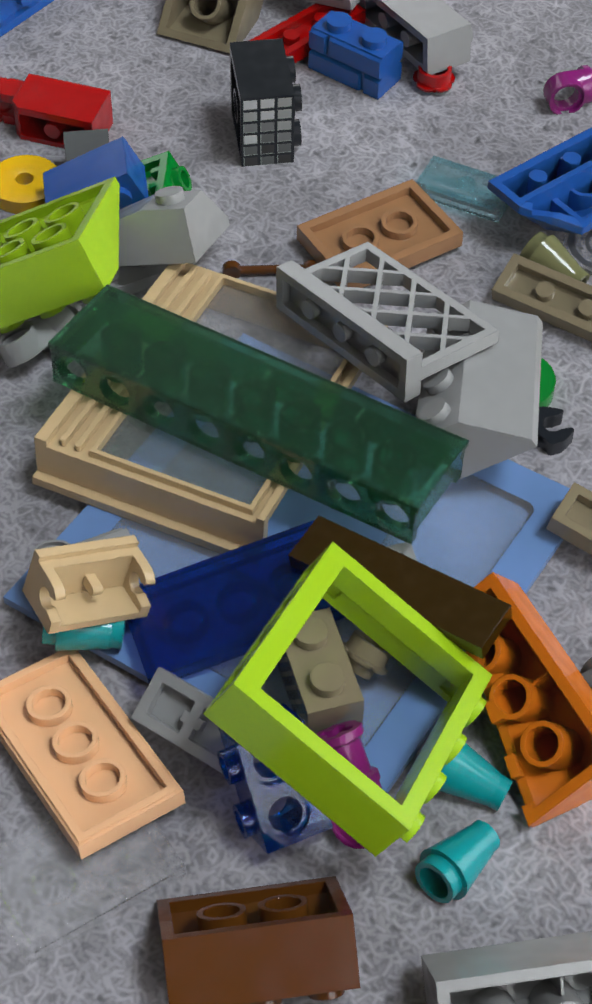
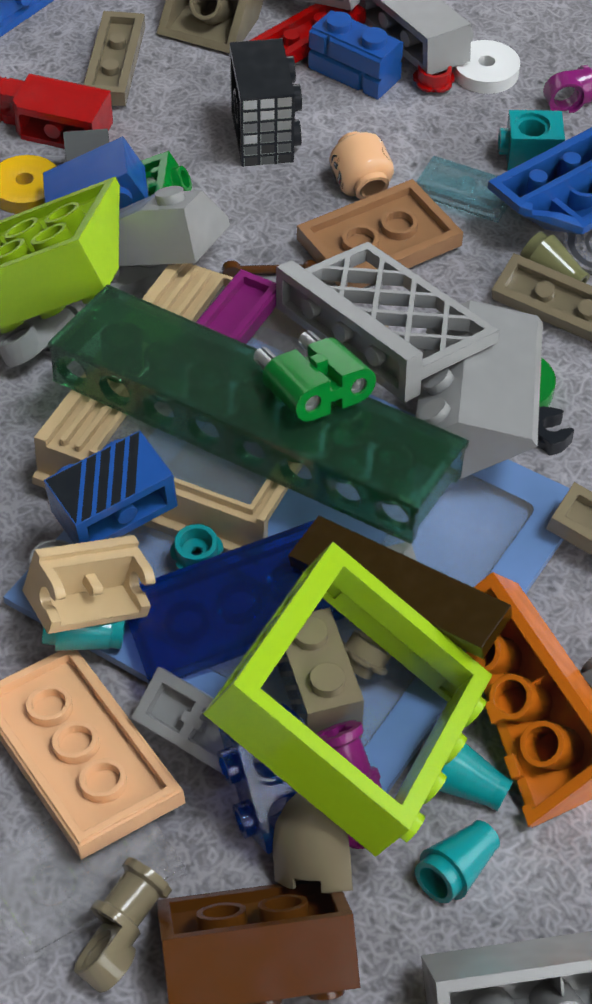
(111, 490): none -> blue brick
(116, 54): none -> dark tan plate
(123, 909): none -> dark tan connector
(193, 539): none -> teal plate
(241, 306): none -> magenta tile
(310, 848): none -> dark tan brick
(314, 381): none -> green piece
(361, 164): none -> light nougat head
(491, 68): none -> white piece
(529, 135): none -> teal brick

